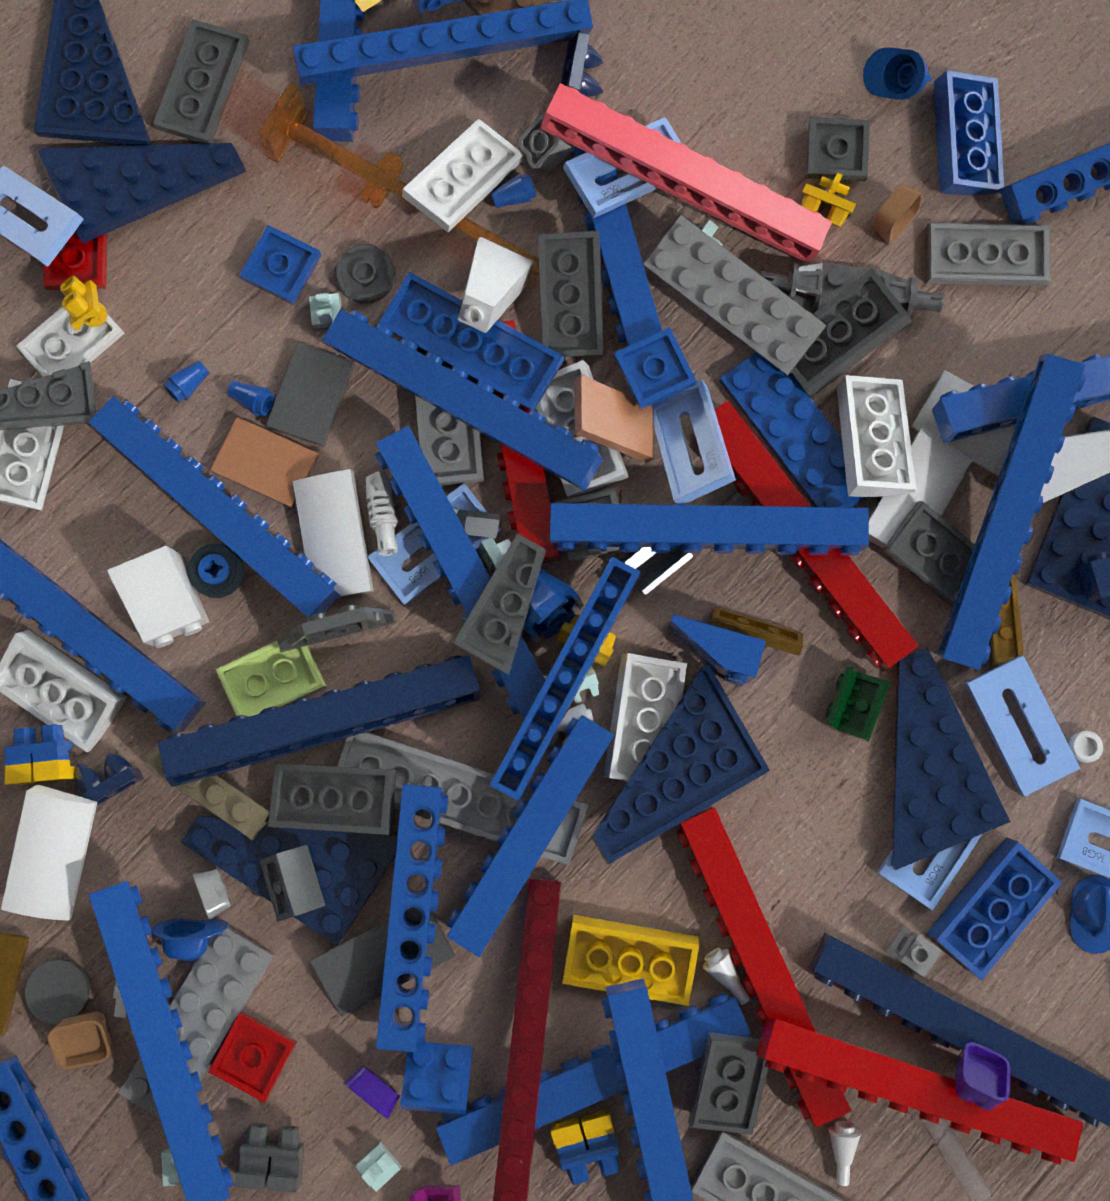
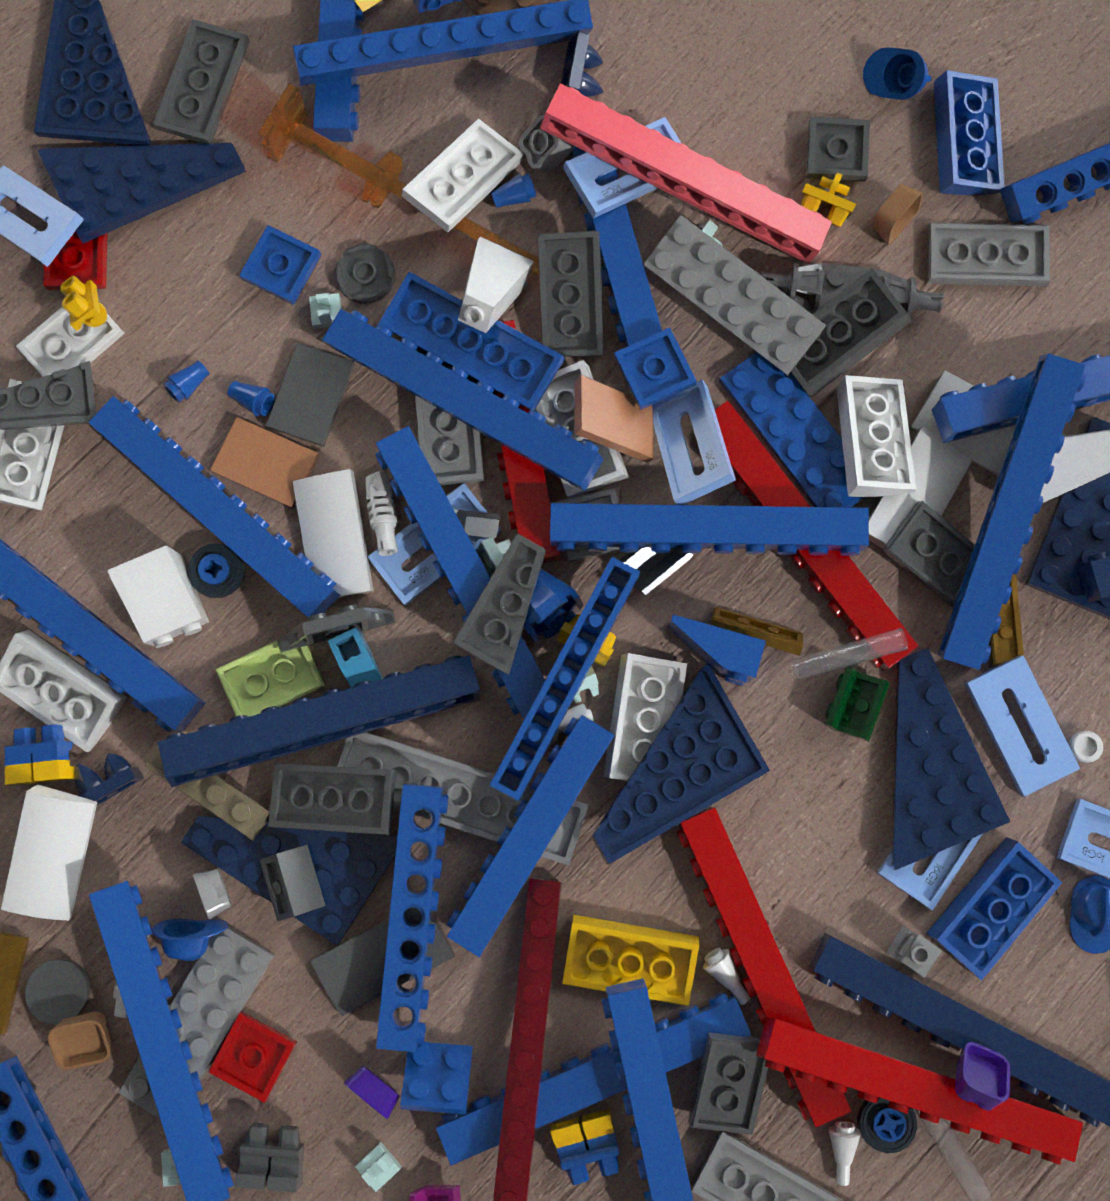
(355, 657): none -> dark azure slope
(850, 654): none -> clear piece
(892, 1134): none -> black wheel

